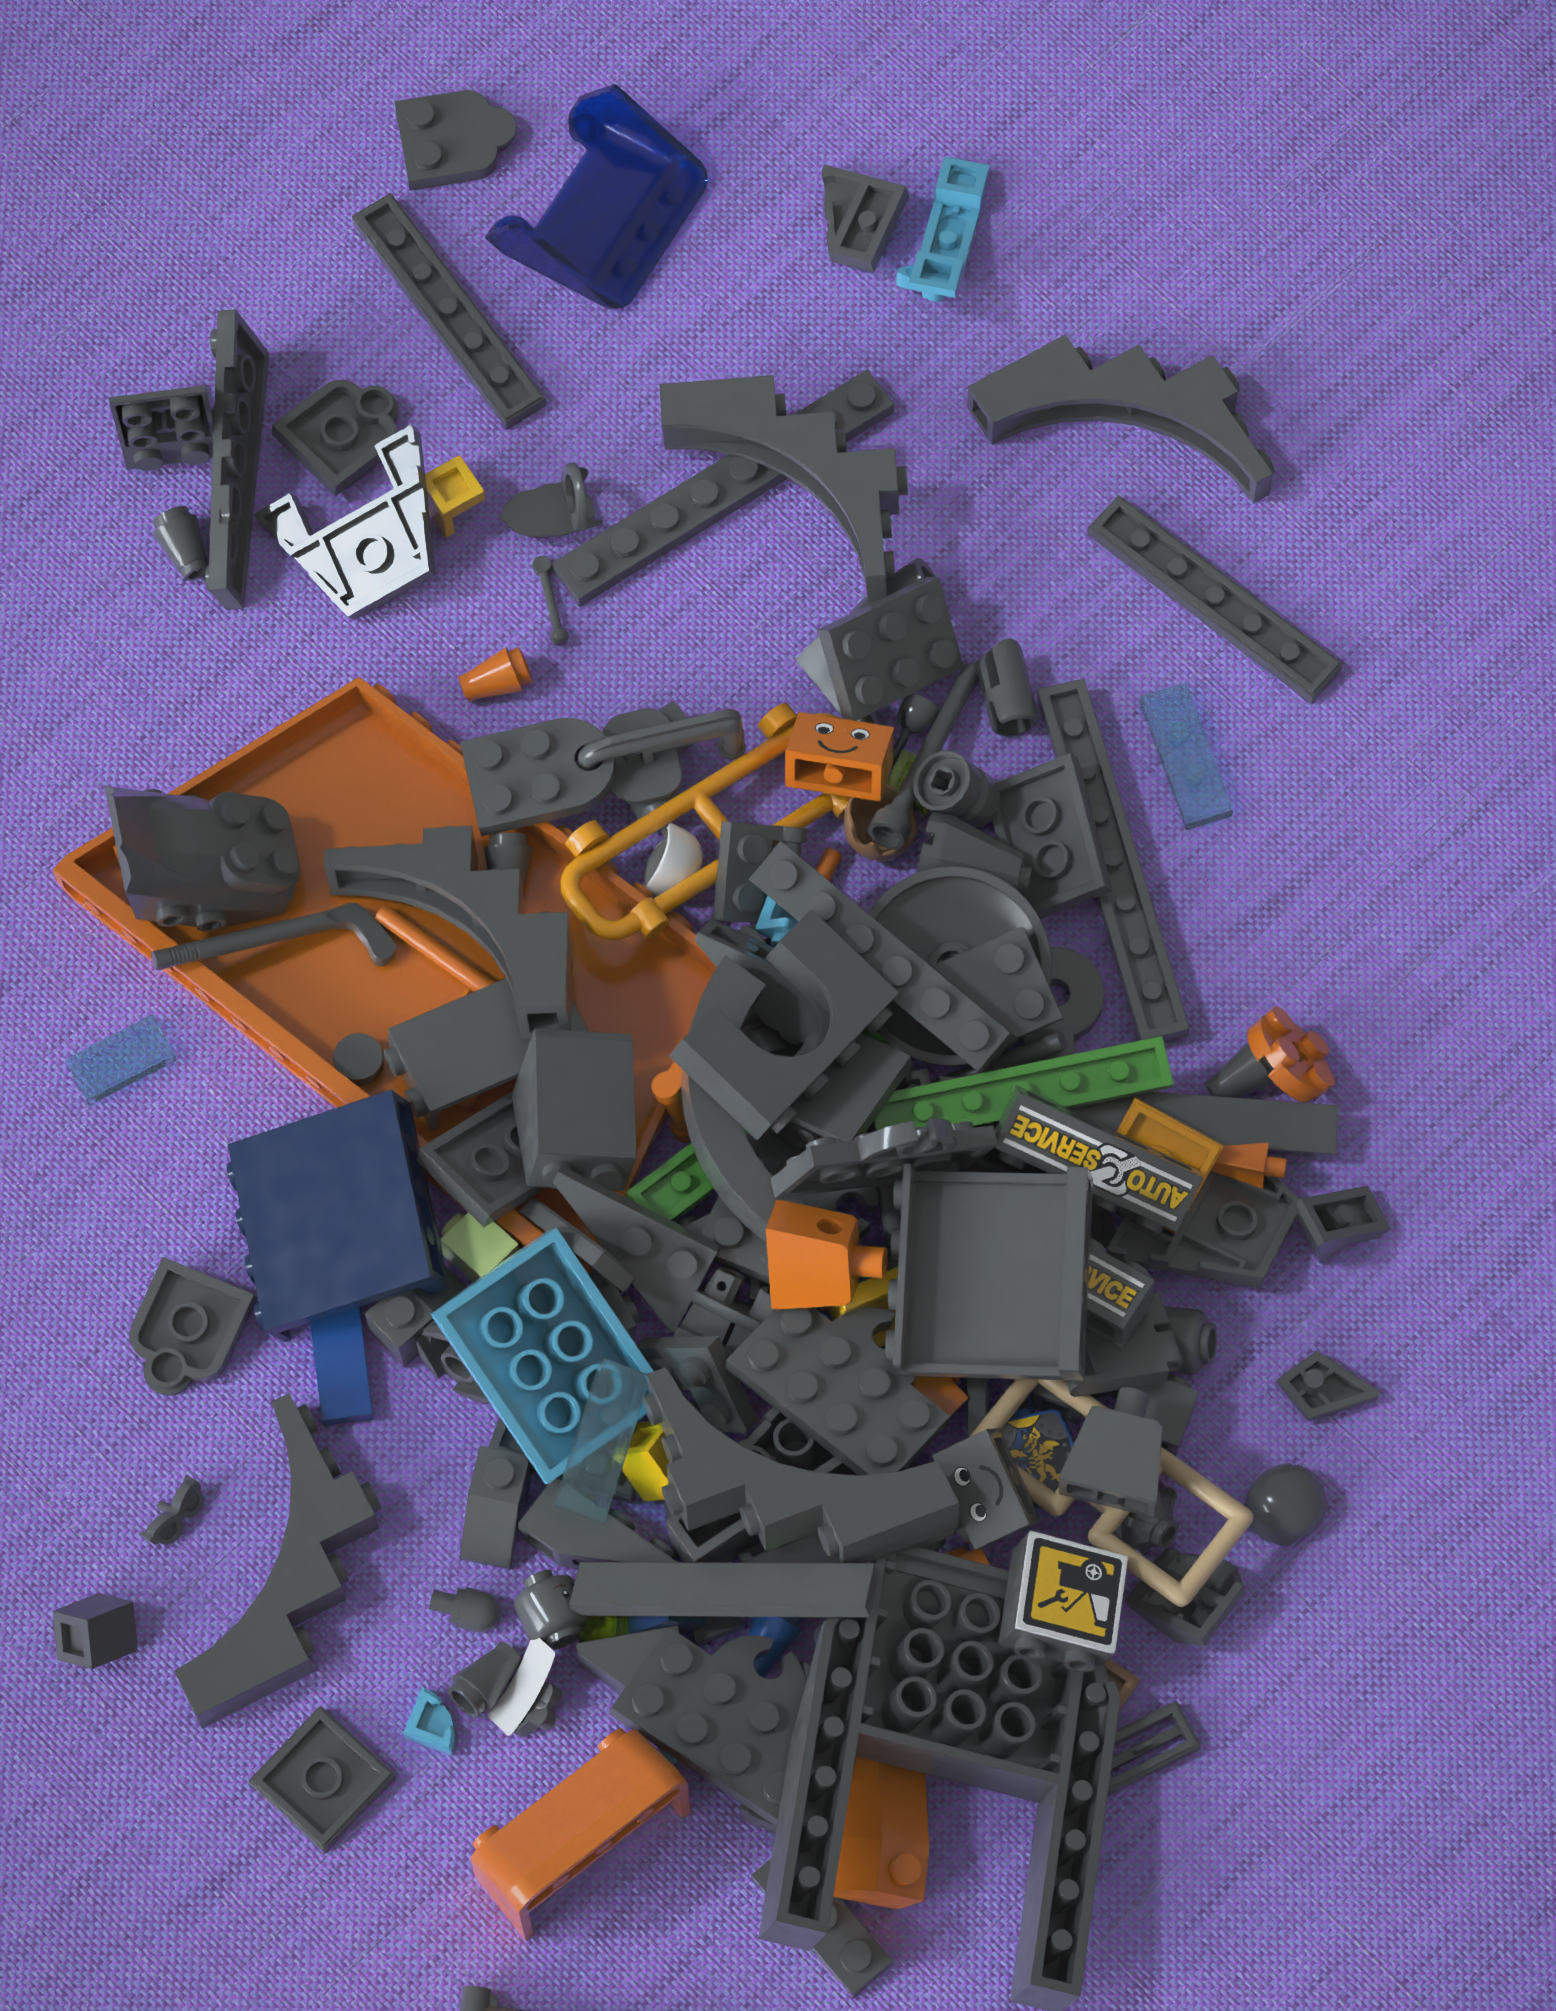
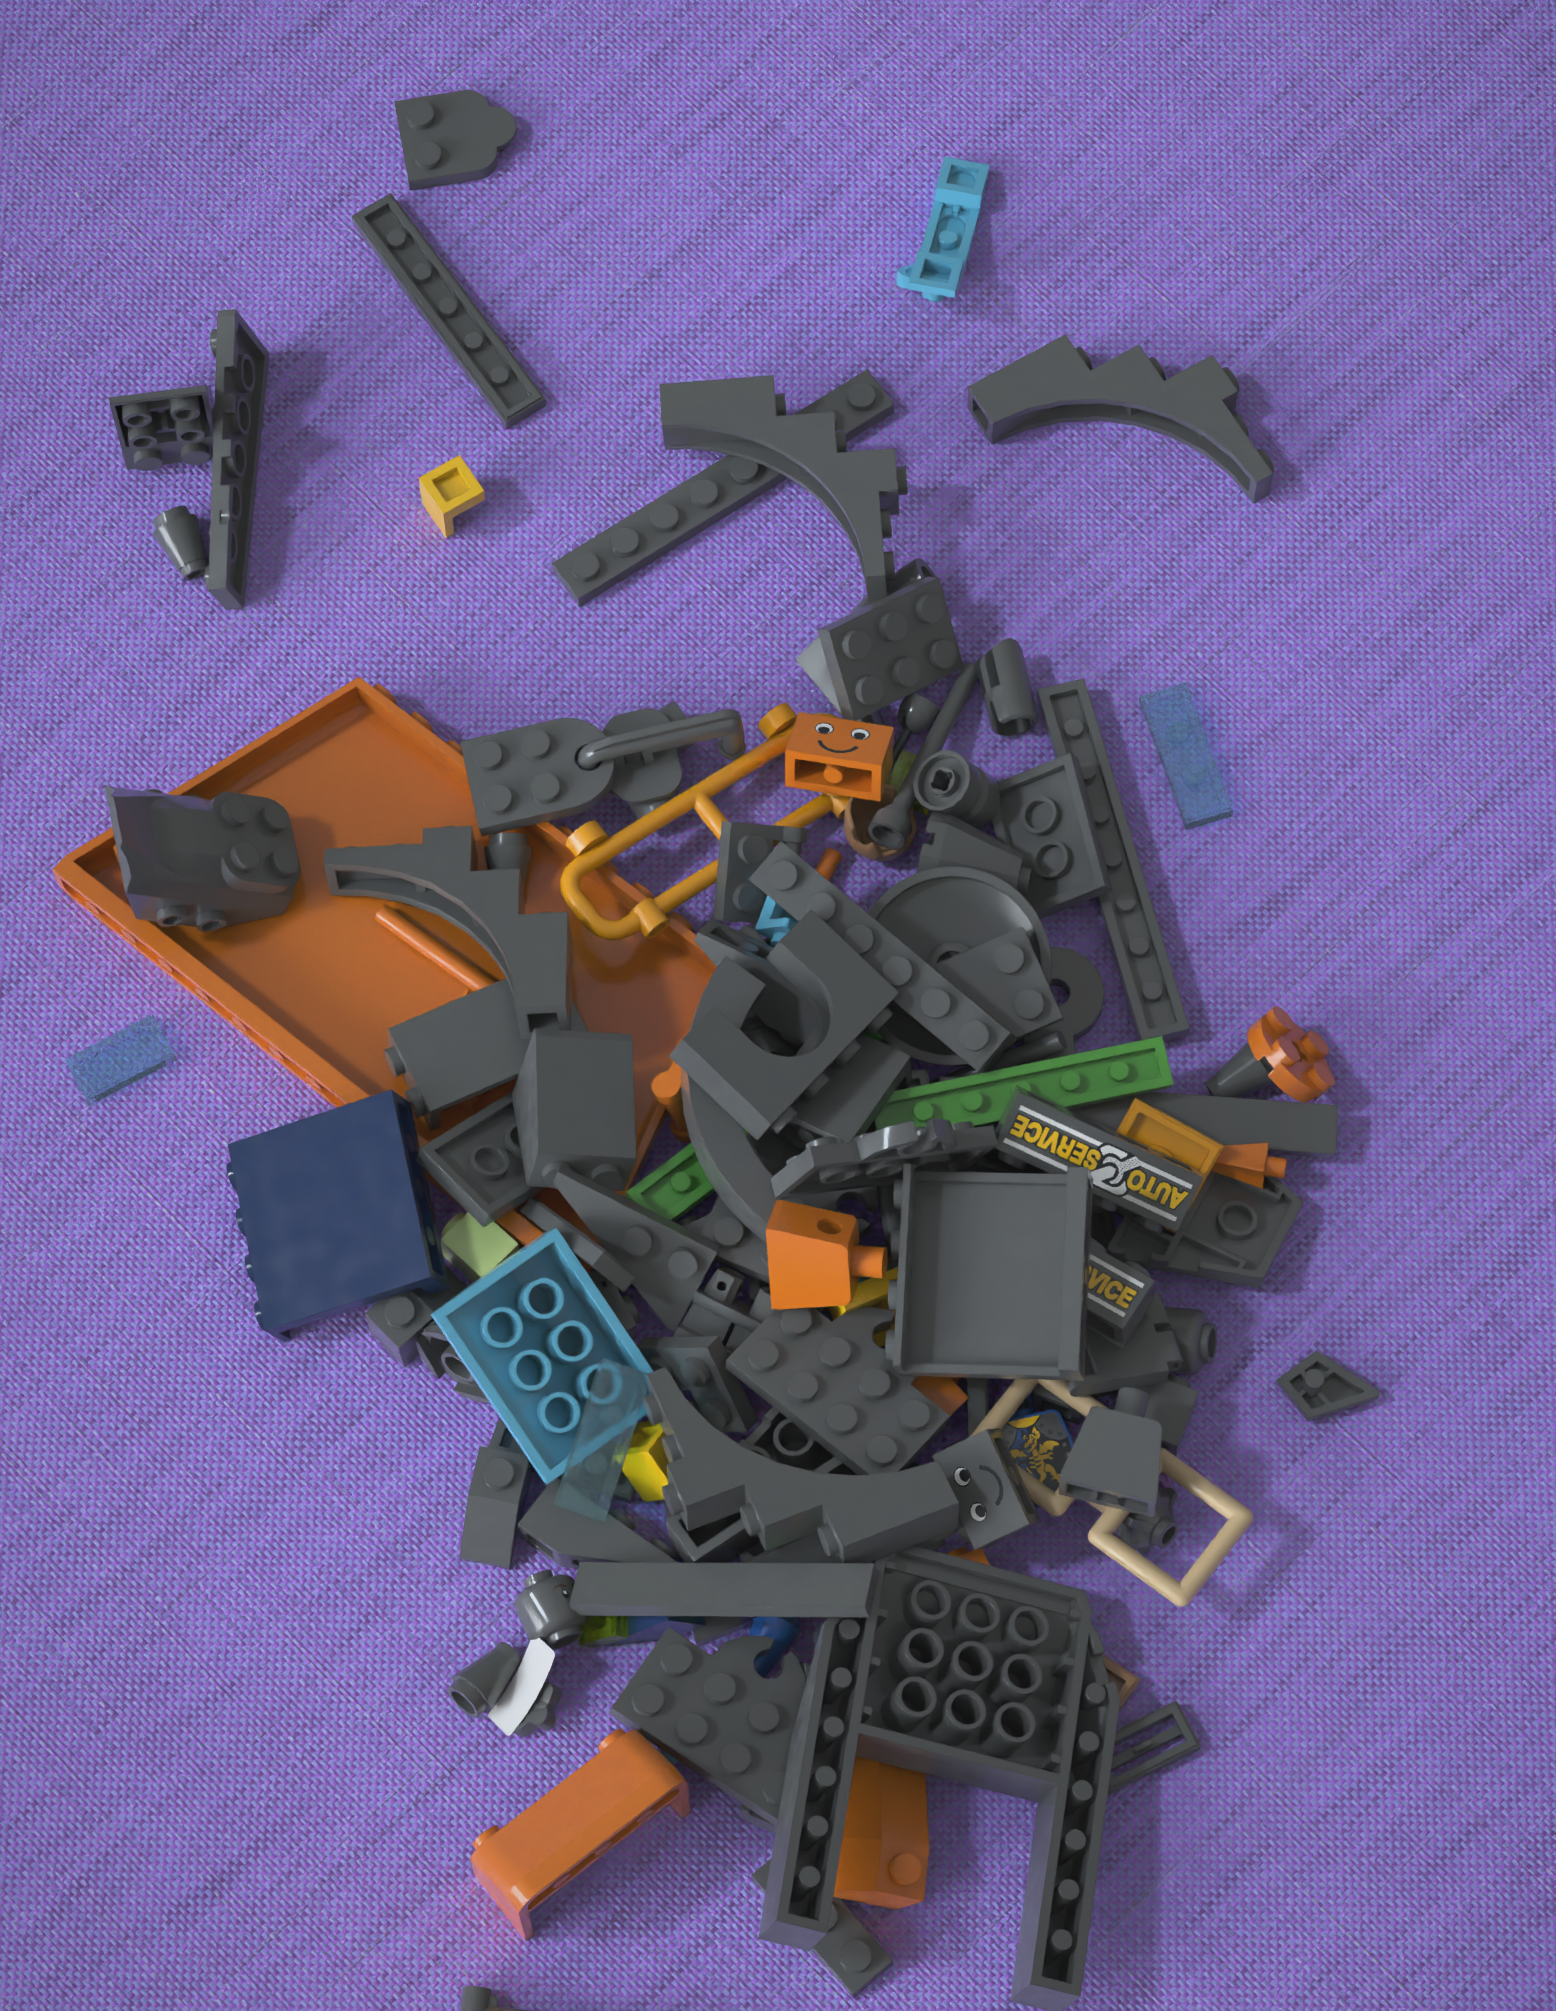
(95, 1630): dark grey panel -> none
(168, 1525): dark grey piece -> none
(187, 1327): dark grey plate -> none
(263, 1647): dark grey arch -> none
(322, 1779): dark grey tile -> none
(338, 431): dark grey plate -> none
(342, 1368): blue tile -> none
(348, 916): dark grey piece -> none
(359, 1058): dark grey tile -> none
(375, 548): wing -> none
(431, 1723): medium azure tile -> none
(468, 1609): dark grey cylinder -> none
(498, 675): orange cone -> none
(543, 567): dark grey hinge -> none
(553, 507): dark grey piece -> none
(614, 206): clear blue windscreen -> none
(618, 1657): dark grey slope -> none
(672, 860): white hair -> none
(860, 216): dark grey wing -> none
(1063, 1602): piece -> none
(1206, 1611): dark grey slope -> none
(1215, 599): dark grey tile -> none
(1286, 1503): dark grey hair -> none
(1340, 1220): dark grey slope -> none

